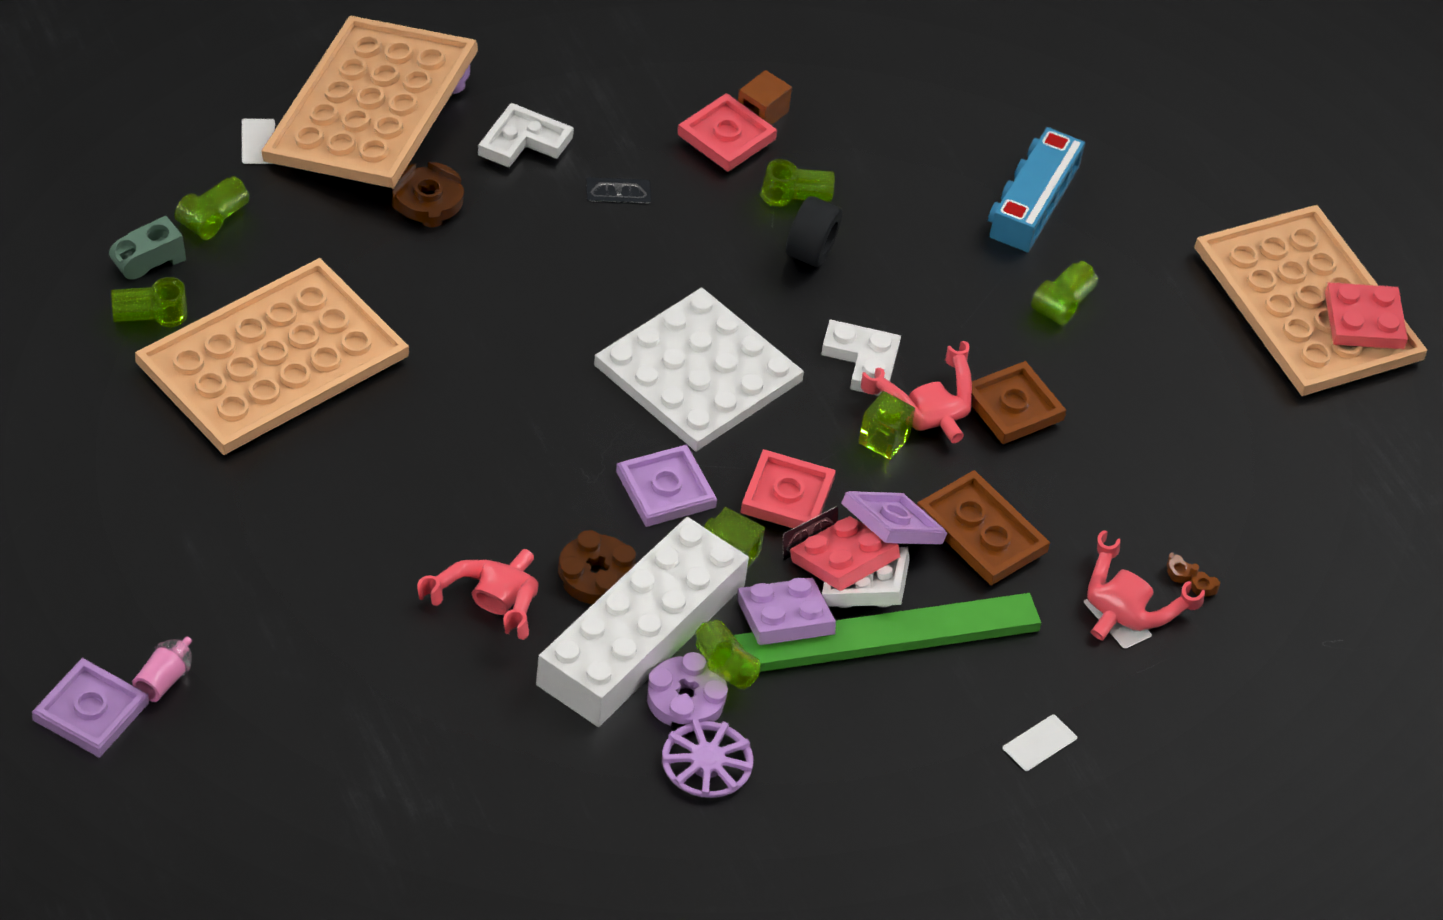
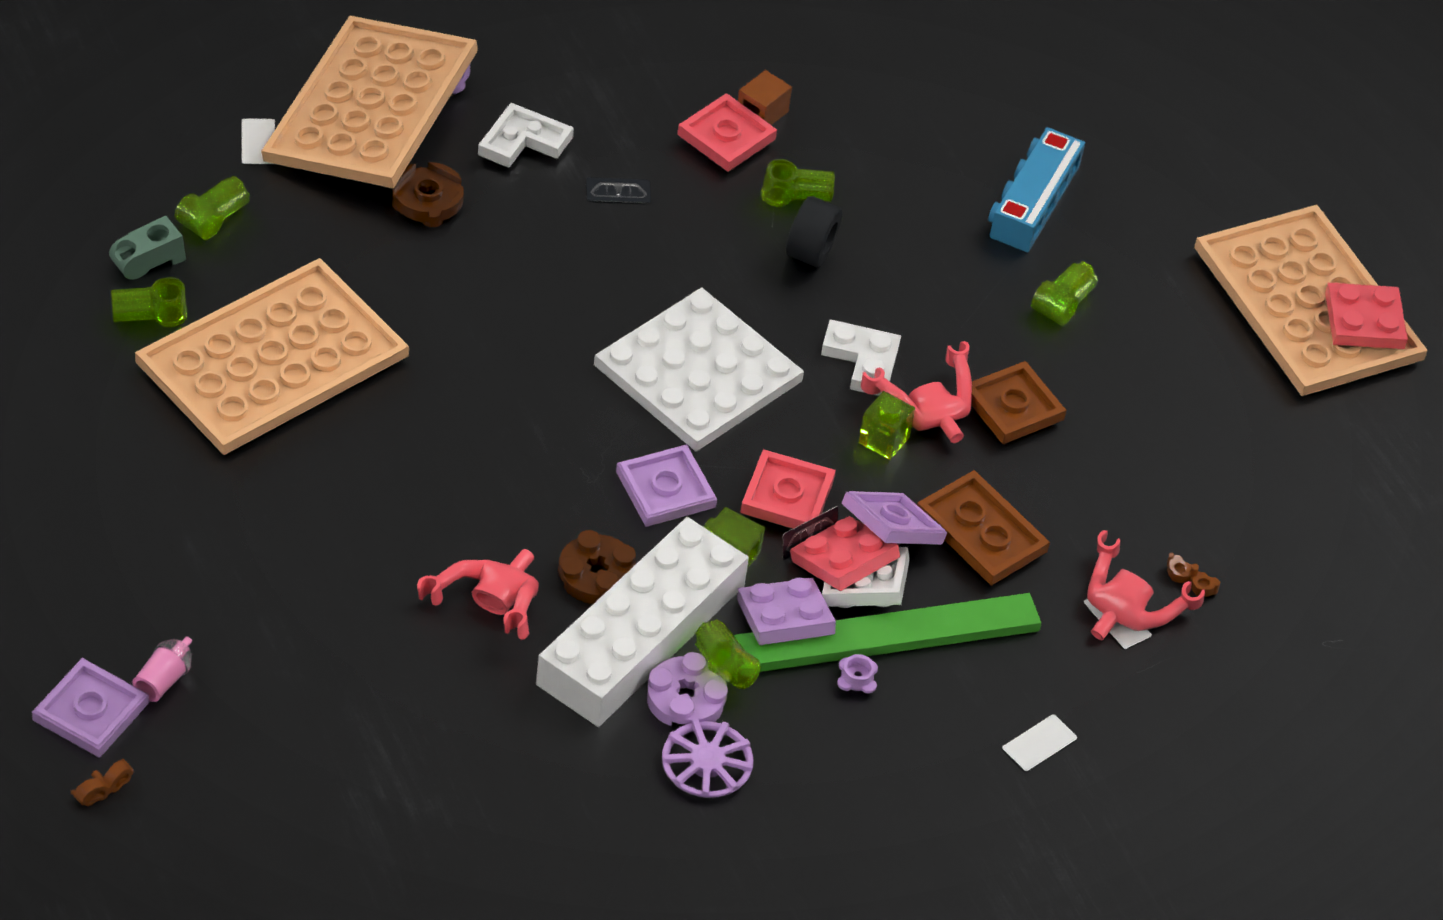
(101, 786): none -> dark orange piece
(861, 666): none -> lavender plate

